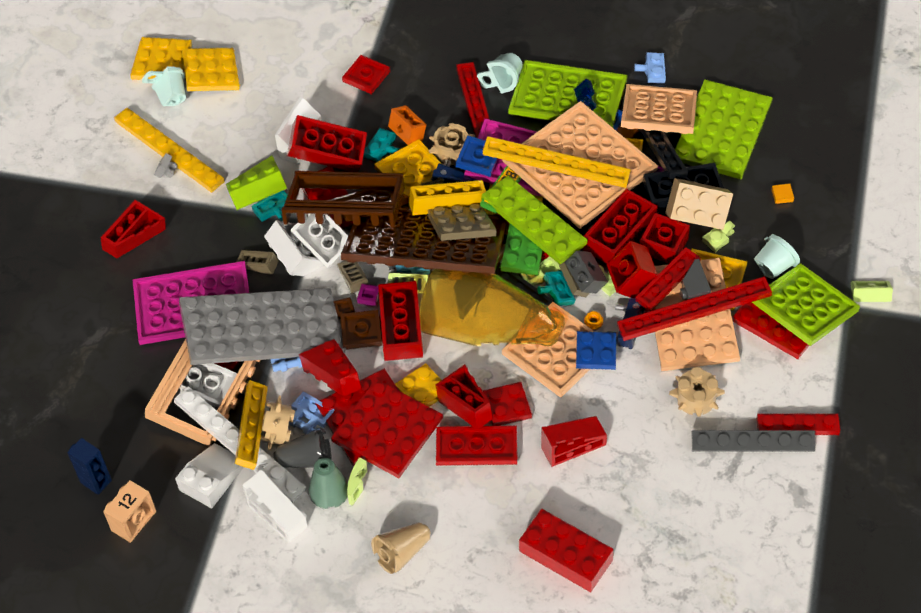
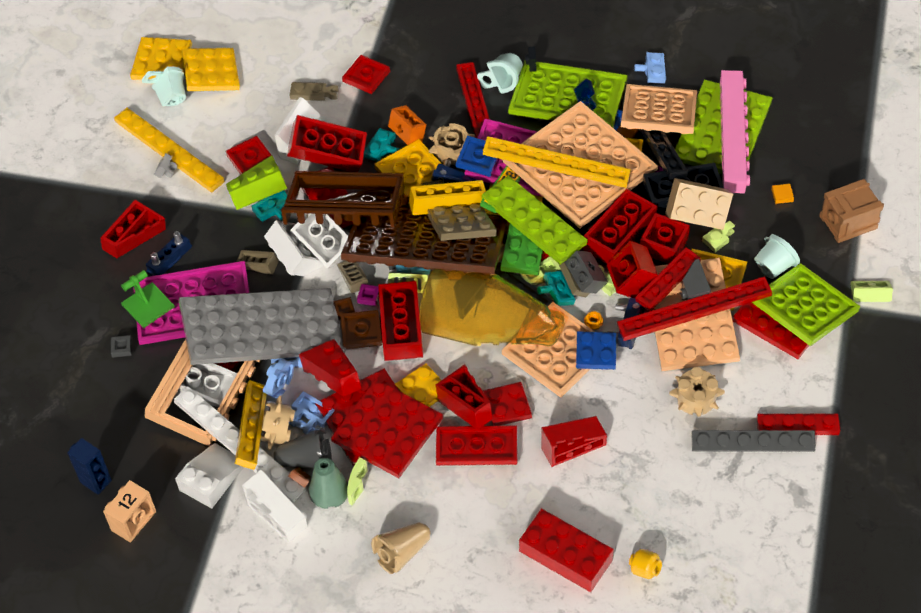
(121, 346): none -> dark grey plate
(146, 303): none -> bright green plate
(168, 255): none -> dark blue piece
(248, 154): none -> red plate
(278, 376): none -> light blue plate
(300, 477): none -> dark orange tile
(312, 91): none -> dark tan plate
(530, 59): none -> black plate
(645, 563): none -> yellow head
(733, 131): none -> bright pink brick
(851, 210): none -> medium nougat container

